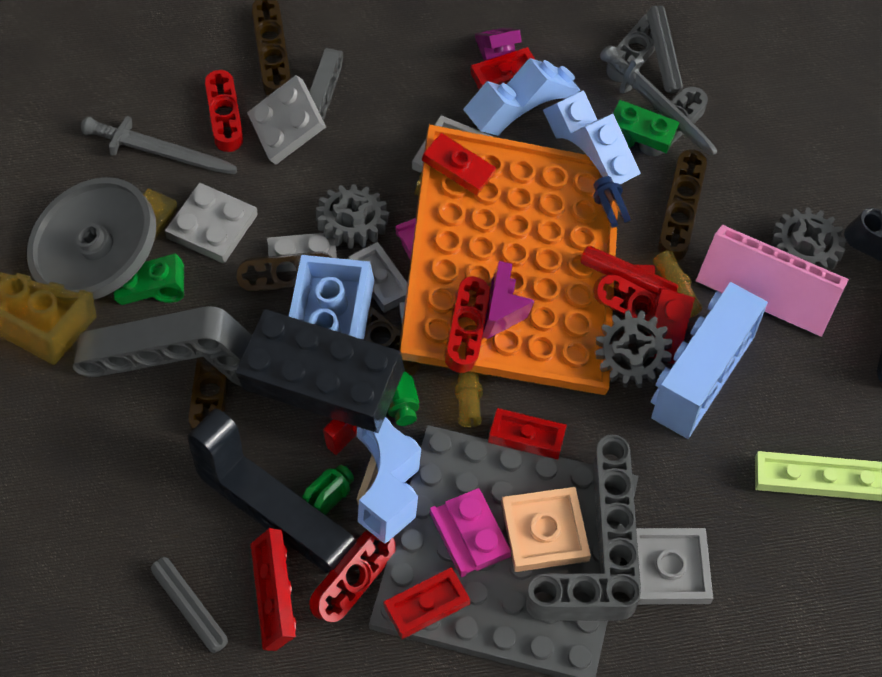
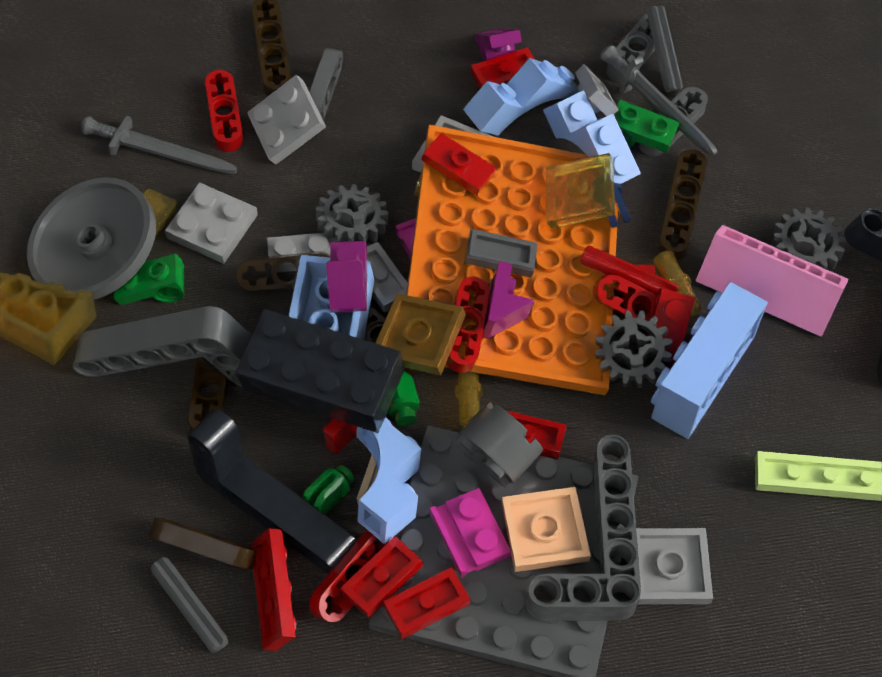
(202, 542): none -> dark brown beam
(347, 276): none -> magenta slope
(381, 577): none -> red plate
(421, 331): none -> pearl gold plate
(488, 249): none -> dark grey tile
(499, 443): none -> dark grey brick
(580, 190): none -> clear yellow plate
(595, 91): none -> light grey plate

